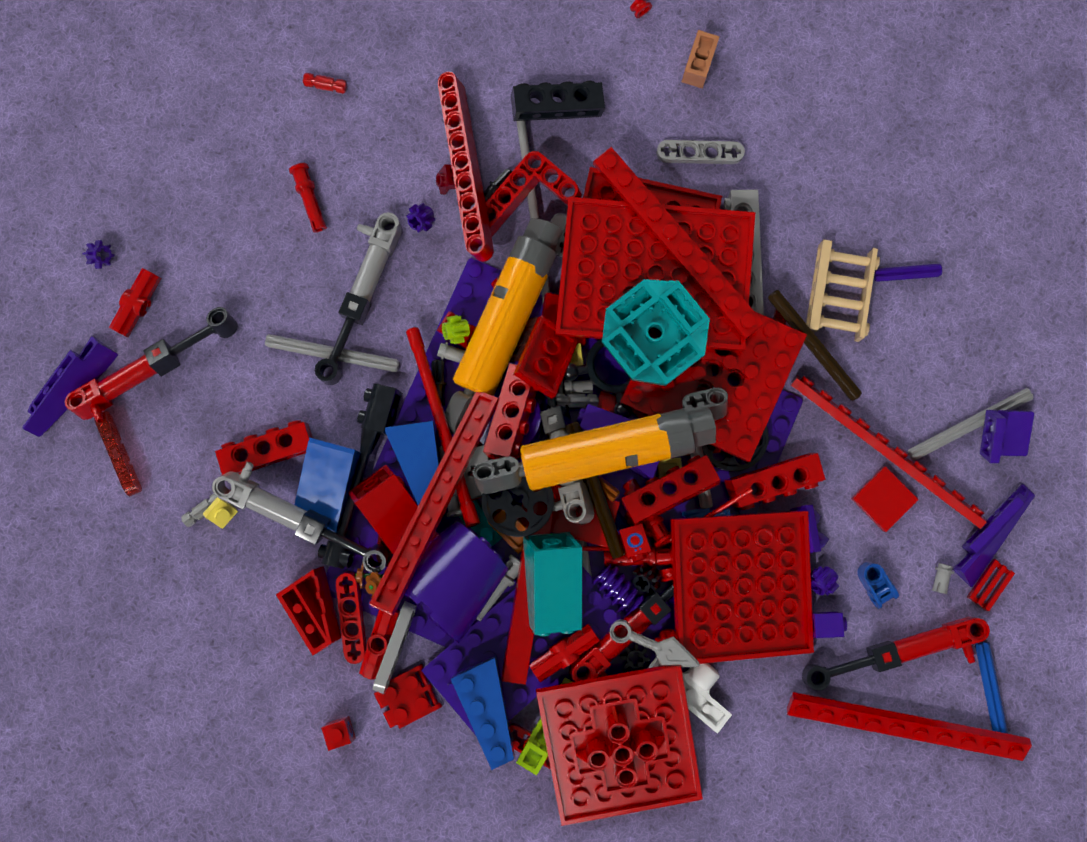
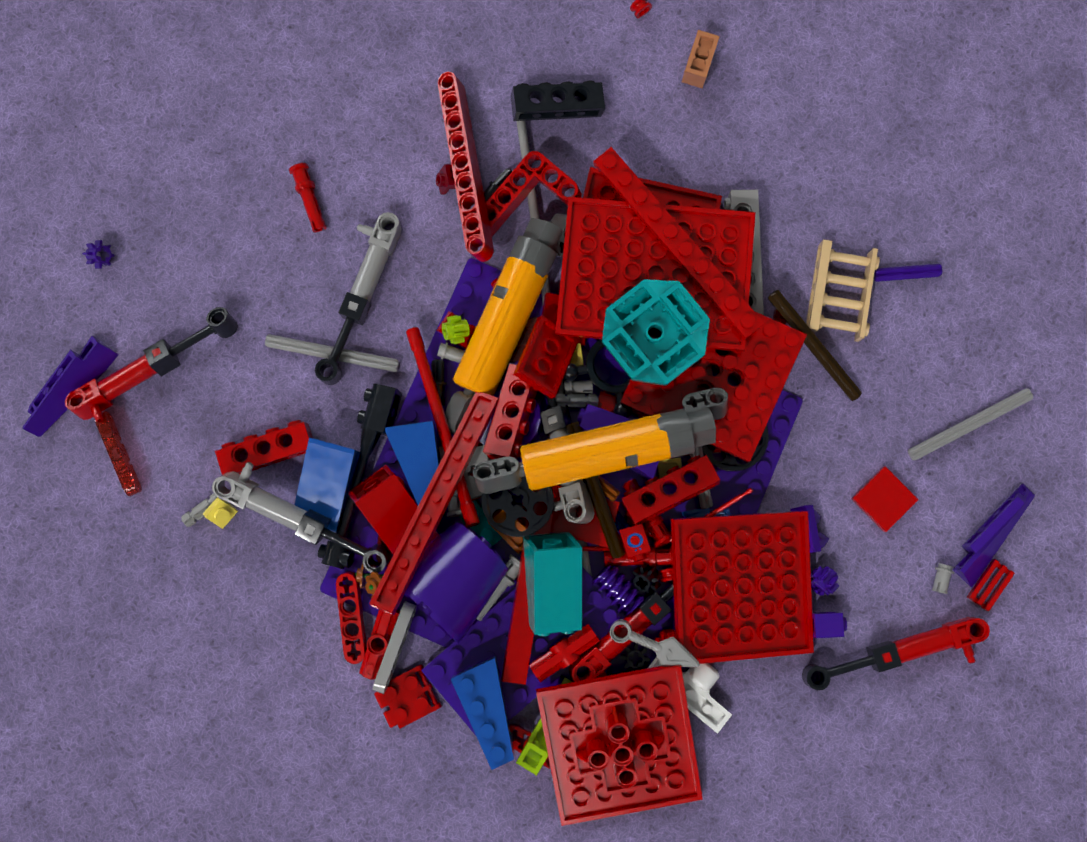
(134, 302): red piece -> none
(312, 610): red wedge -> none
(324, 83): red axle -> none
(338, 733): red brick -> none
(420, 217): dark purple gear -> none
(700, 156): light grey beam -> none
(807, 465): red brick -> none
(878, 588): blue piece -> none
(895, 455): red plate -> none
(908, 726): red plate -> none
(991, 687): blue axle -> none
(1006, 434): dark purple bracket -> none

